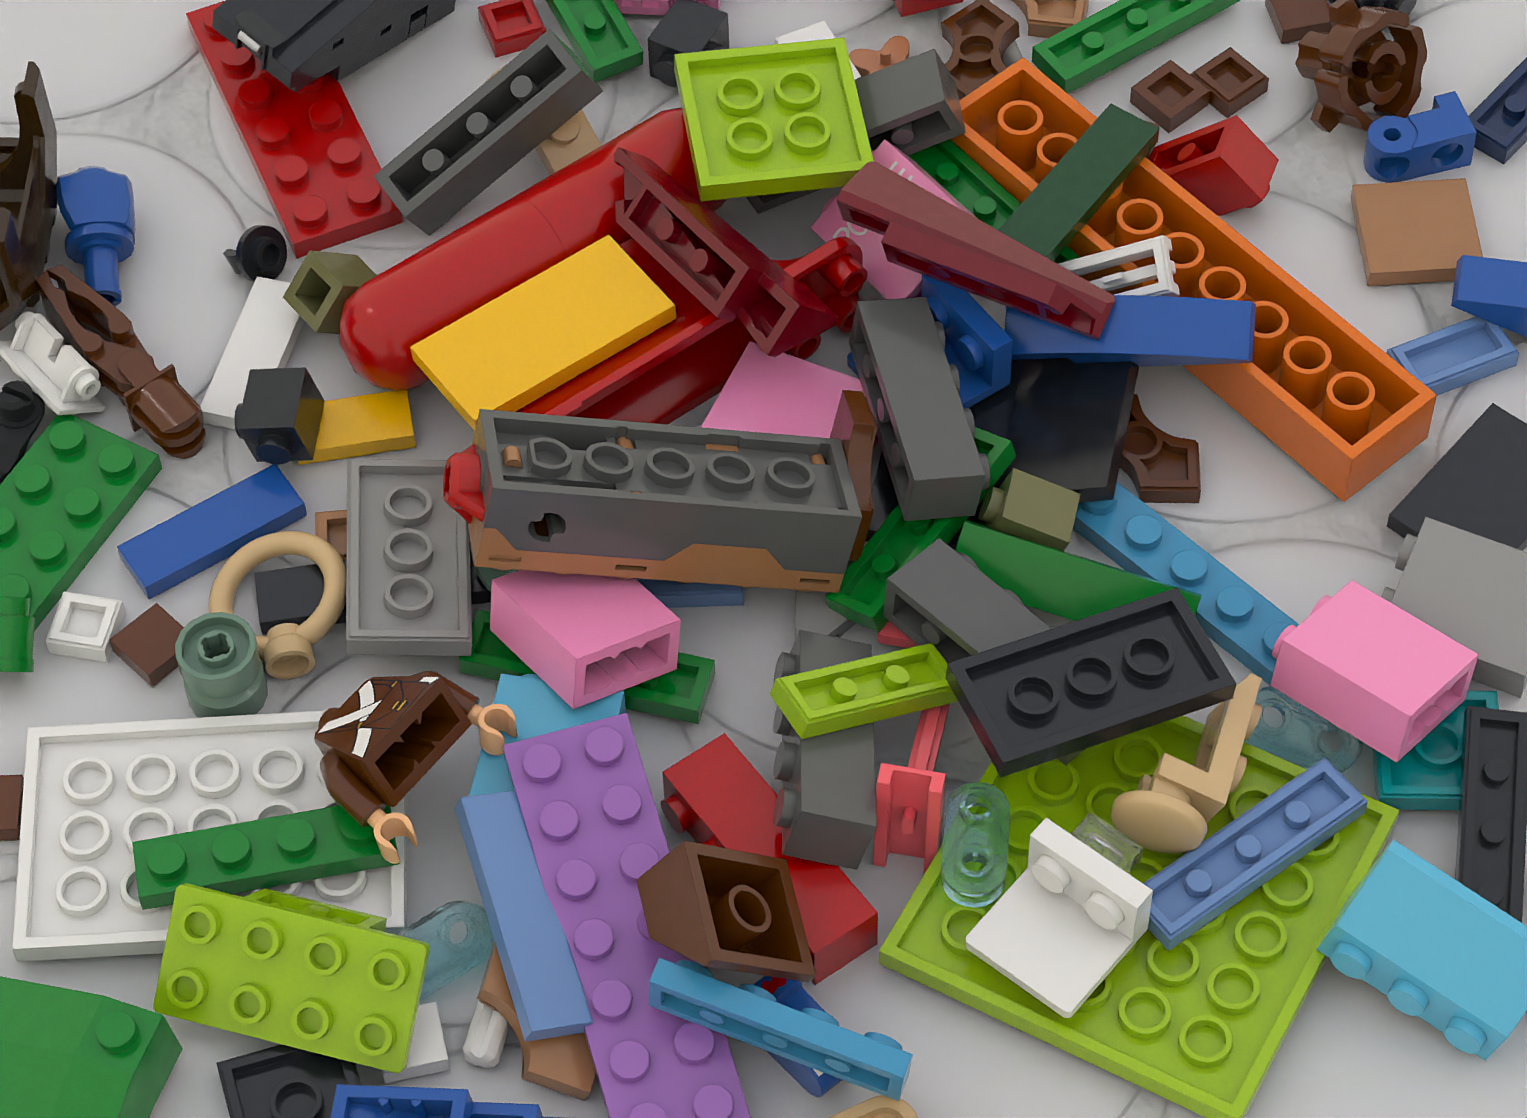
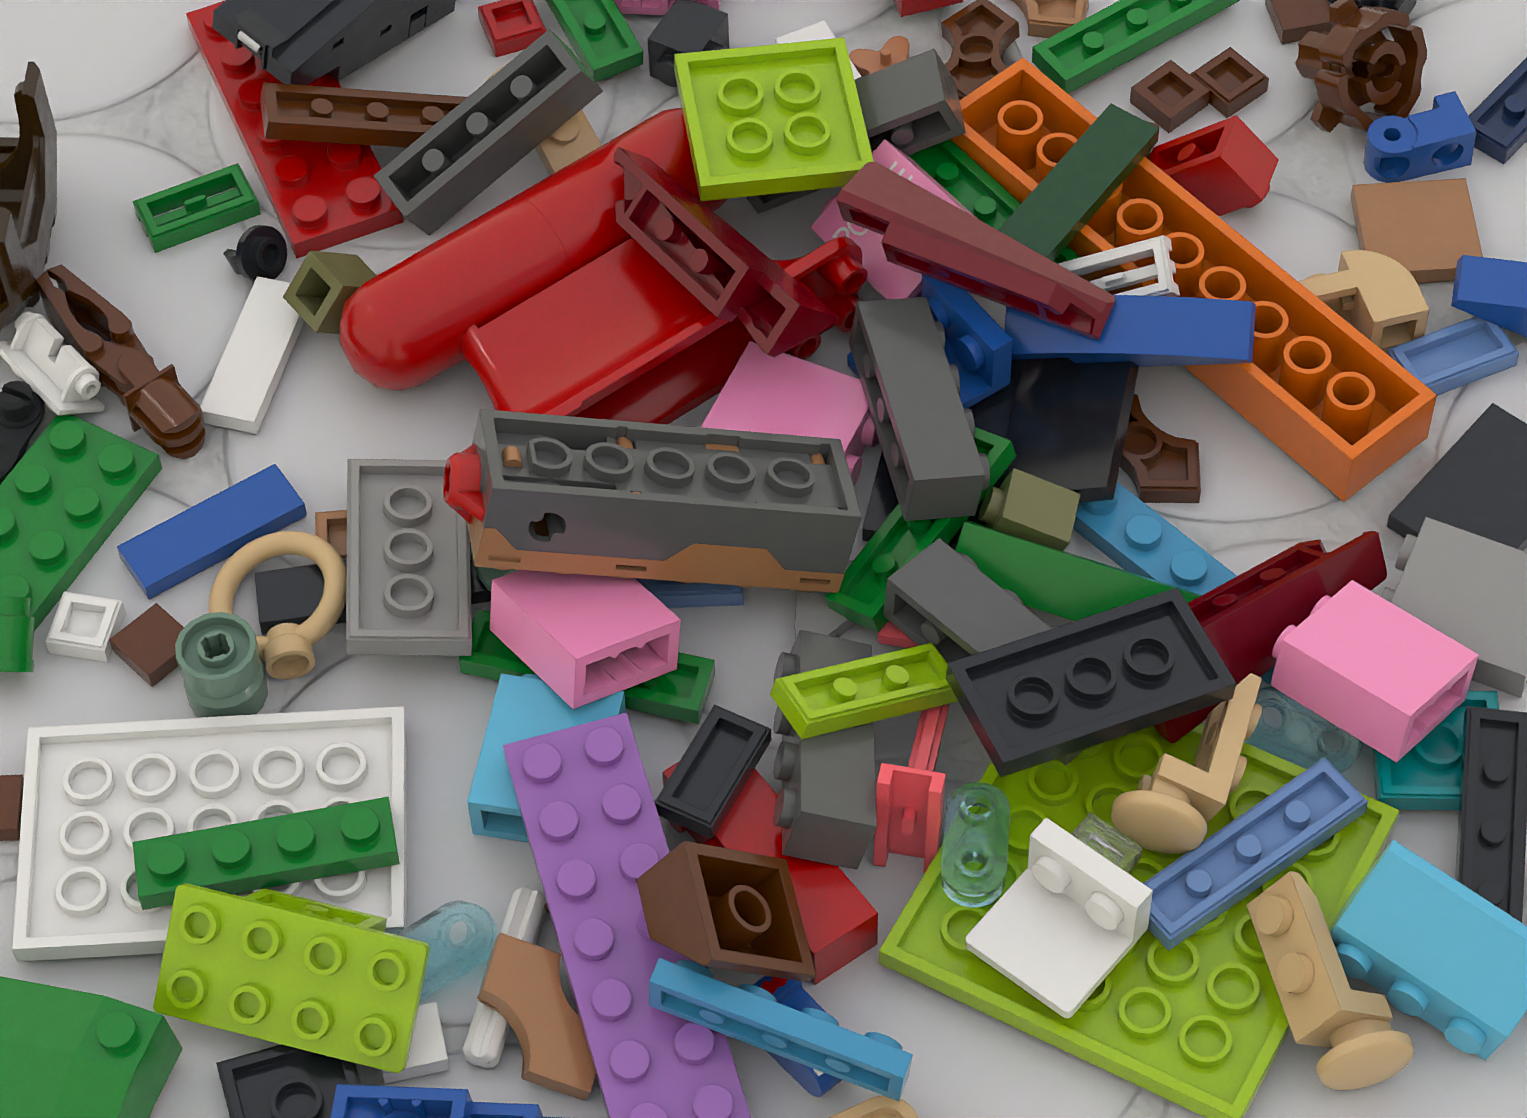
(101, 225): blue piece -> none
(200, 214): none -> green tile
(280, 415): black brick -> none
(350, 114): none -> reddish brown plate
(364, 426): yellow tile -> none
(391, 738): reddish brown torso -> none
(522, 918): medium blue tile -> none
(544, 331): yellow tile -> none
(713, 771): none -> black tile
(857, 432): reddish brown tile -> none
(1258, 605): none -> dark red wedge
(1317, 992): none -> tan piece
(1374, 297): none -> tan brick

